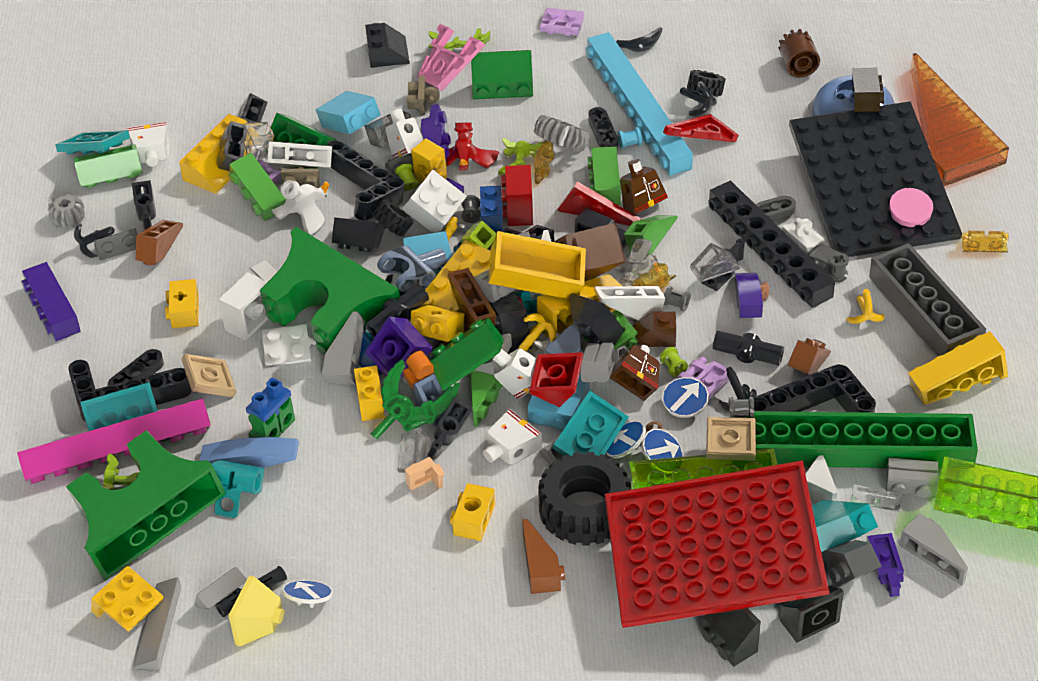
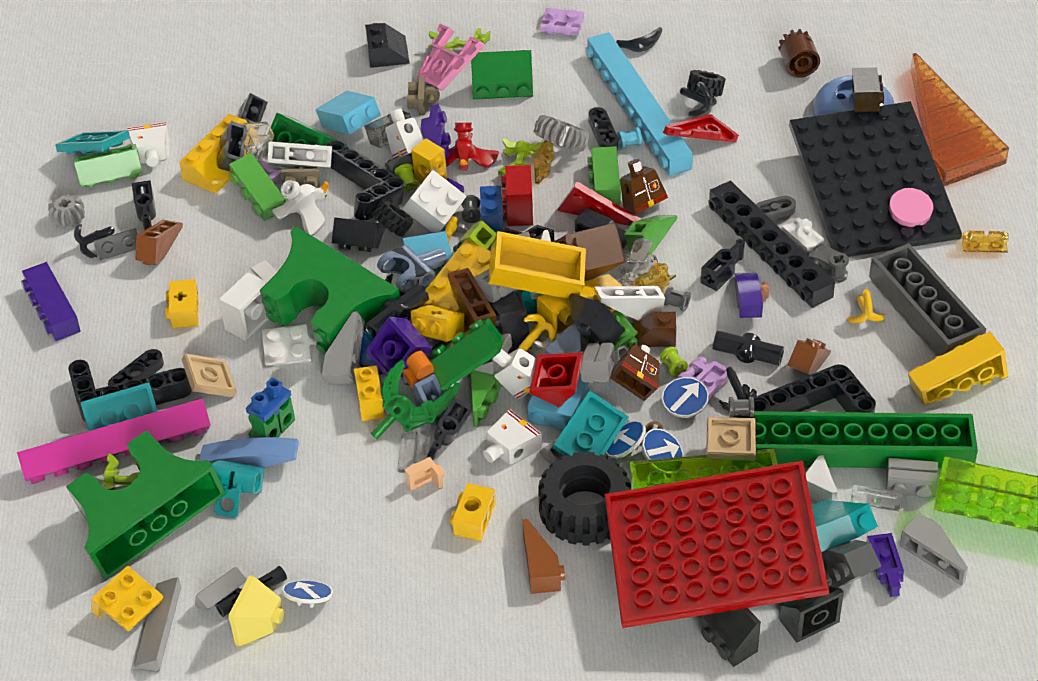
(713, 263): clear slope -> none

